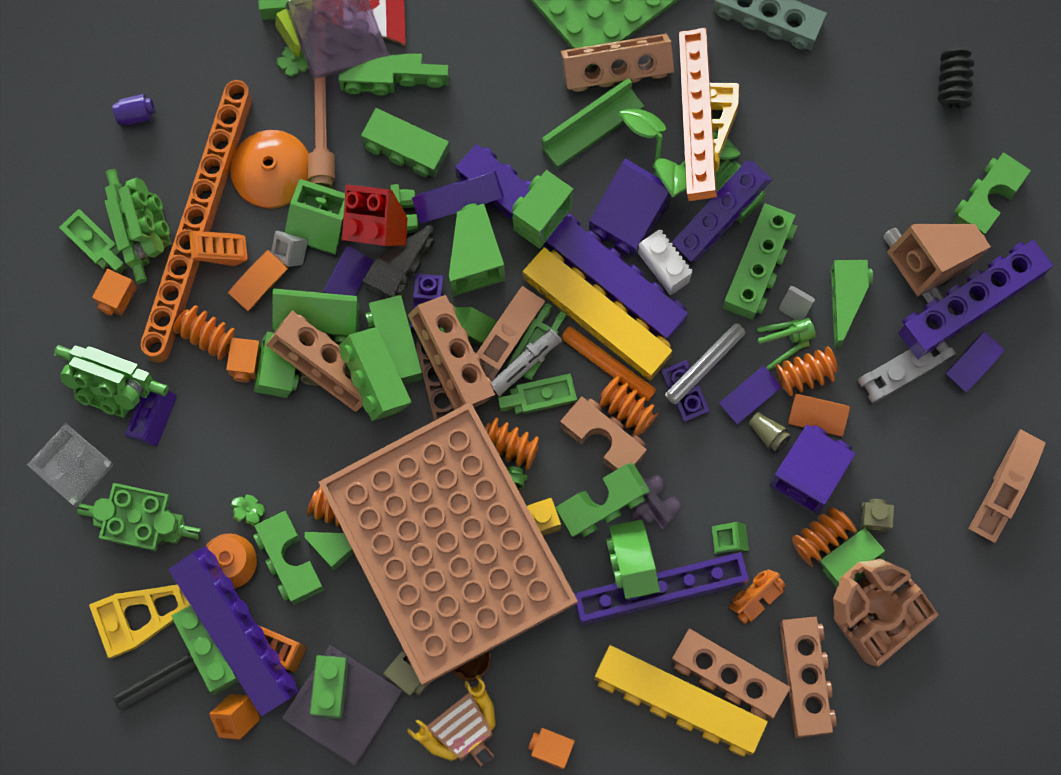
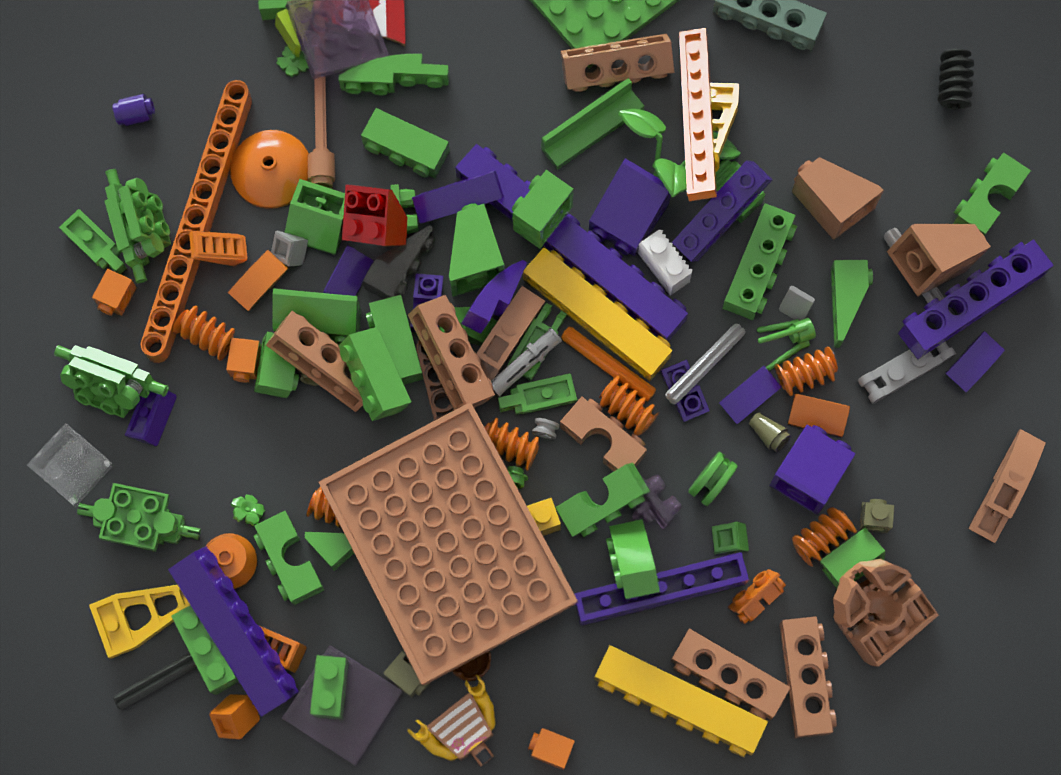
(494, 297): none -> dark purple slope
(545, 428): none -> light grey bush
(713, 477): none -> bright green head
(834, 195): none -> nougat slope

